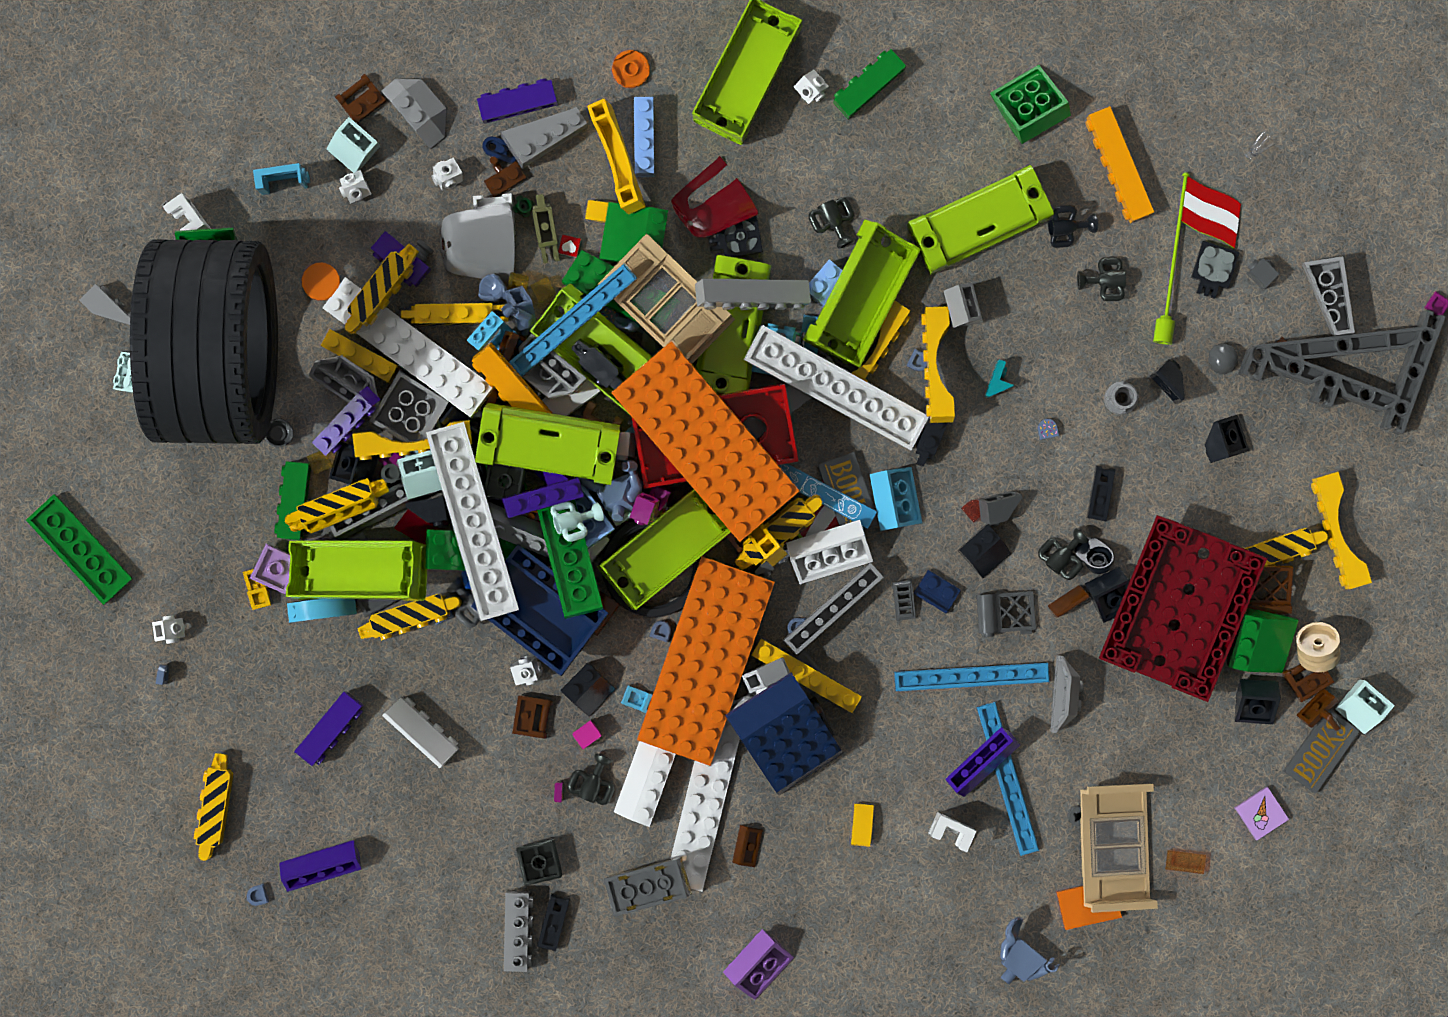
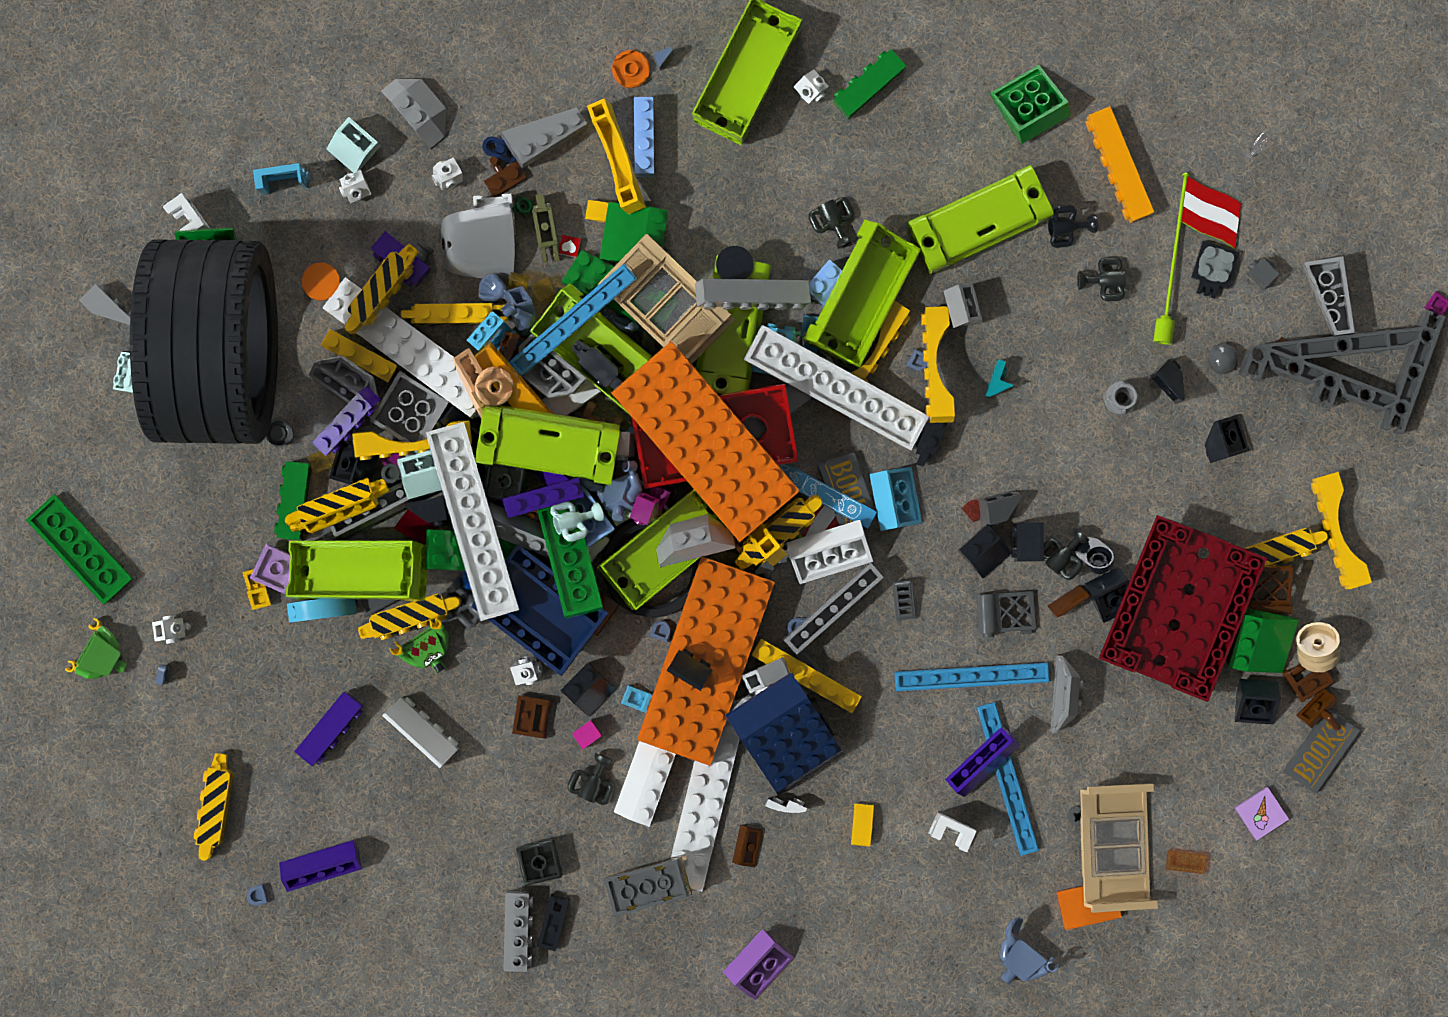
(99, 655): none -> bright green torso
(365, 103): reddish brown plate -> none
(425, 648): none -> bright green torso
(469, 371): none -> light nougat slope
(484, 382): none -> light nougat tile
(517, 101): dark purple brick -> none
(558, 791): magenta tile -> none
(662, 57): none -> sand blue slope
(690, 669): none -> black slope
(693, 540): none -> light grey wedge
(719, 211): dark red piece -> none
(734, 263): none -> black sticker
(739, 239): black piece -> none
(792, 806): none -> white slope
(937, 591): dark blue plate -> none
(1028, 542): none -> black slope
(1047, 429): sand blue tile -> none
(1100, 494): black plate -> none
(1364, 706): light aqua slope -> none

